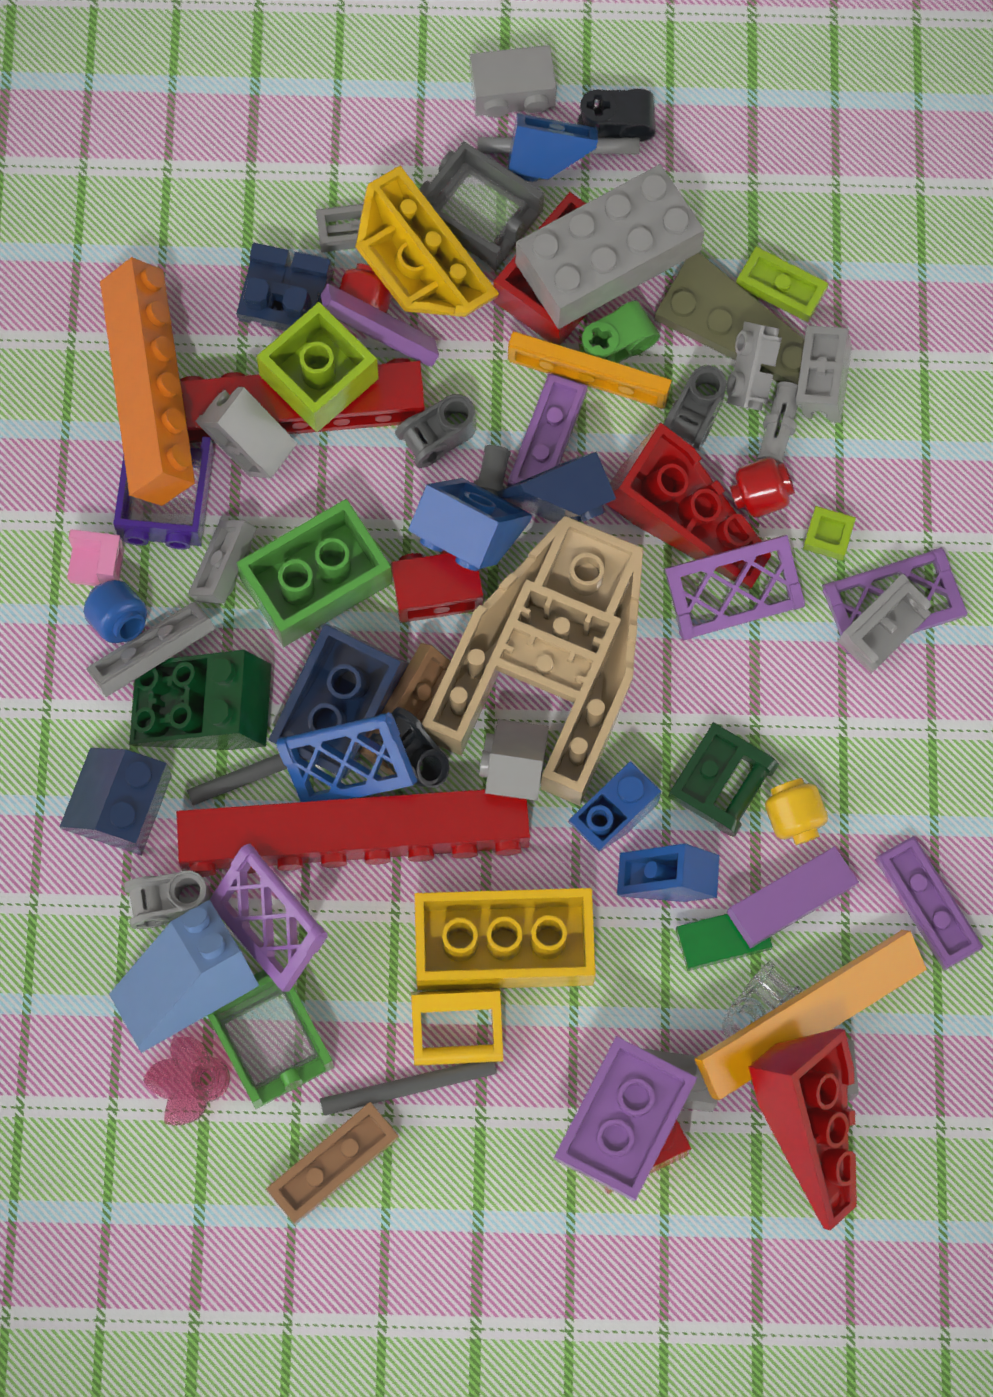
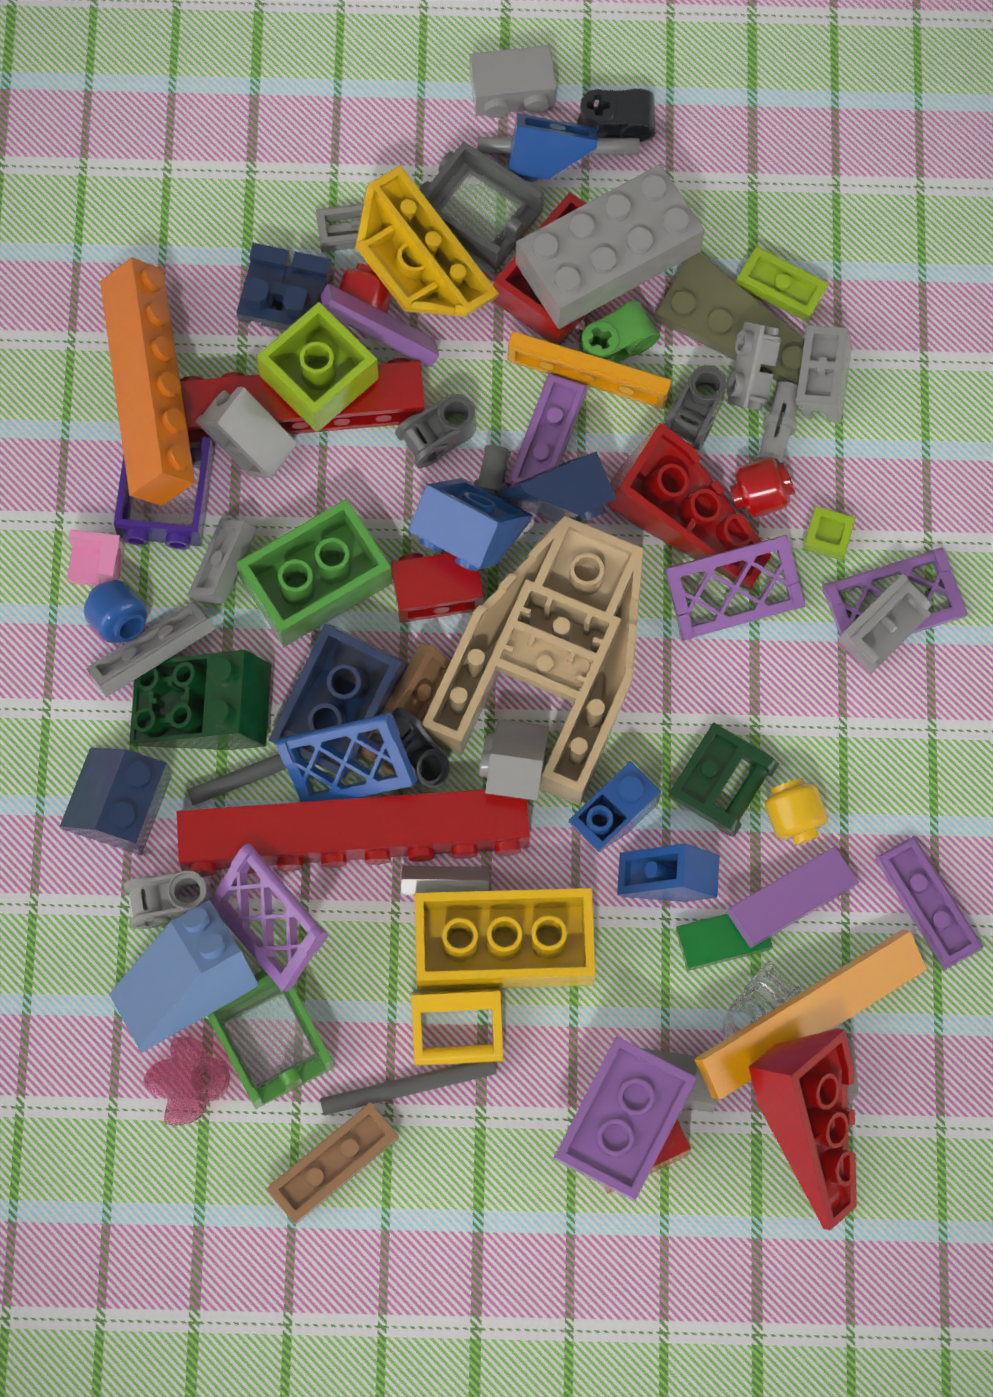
(443, 879): none -> light grey tile

